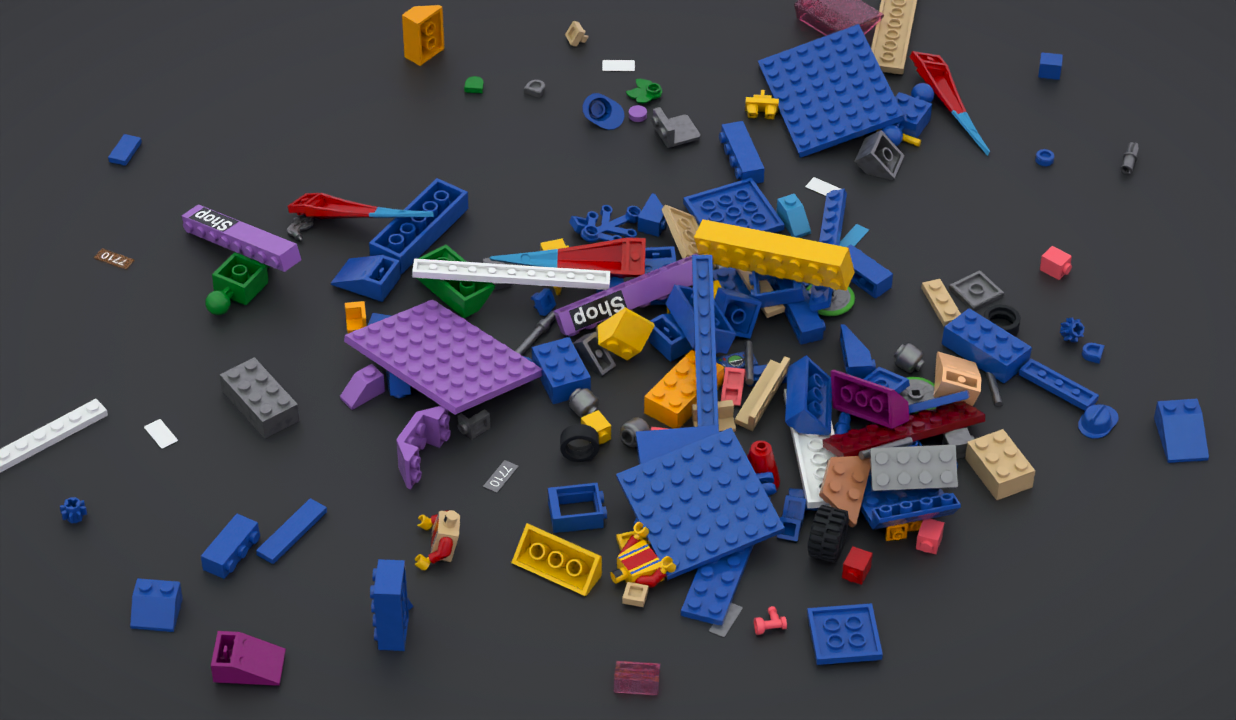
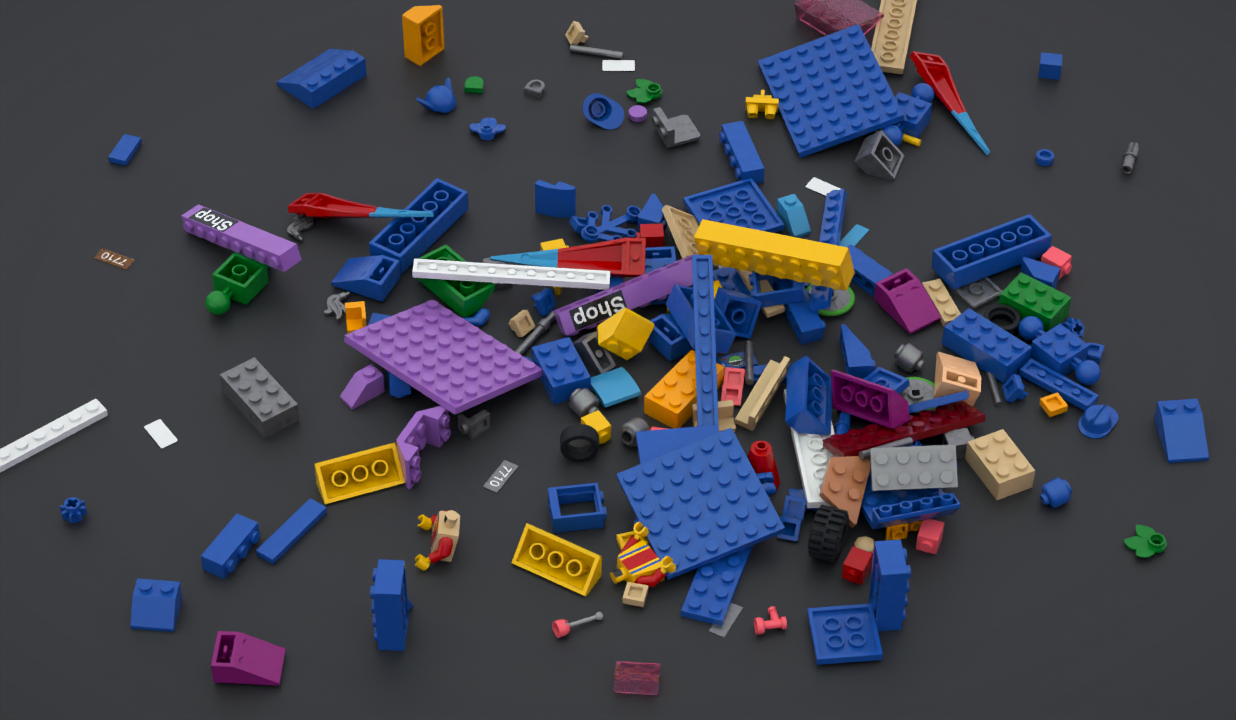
(324, 76): none -> blue slope
(335, 306): none -> flat silver piece
(358, 473): none -> yellow slope
(439, 98): none -> blue piece
(479, 318): none -> blue arm
(487, 128): none -> blue plate
(522, 323): none -> tan tile
(555, 200): none -> blue slope
(562, 627): none -> hinge
(596, 51): none -> flat silver bar
(614, 387): none -> dark azure slope
(653, 233): none -> red brick
(865, 543): none -> tan tile
(889, 584): none -> blue brick
(906, 301): none -> magenta slope
(990, 251): none -> blue brick
(1014, 389): none -> blue tile
(1036, 299): none -> green brick
(1040, 271): none -> blue slope
(1053, 404): none -> light orange plate
(1055, 492): none -> blue head
(1059, 350): none -> blue brick
(1146, 542): none -> green plate

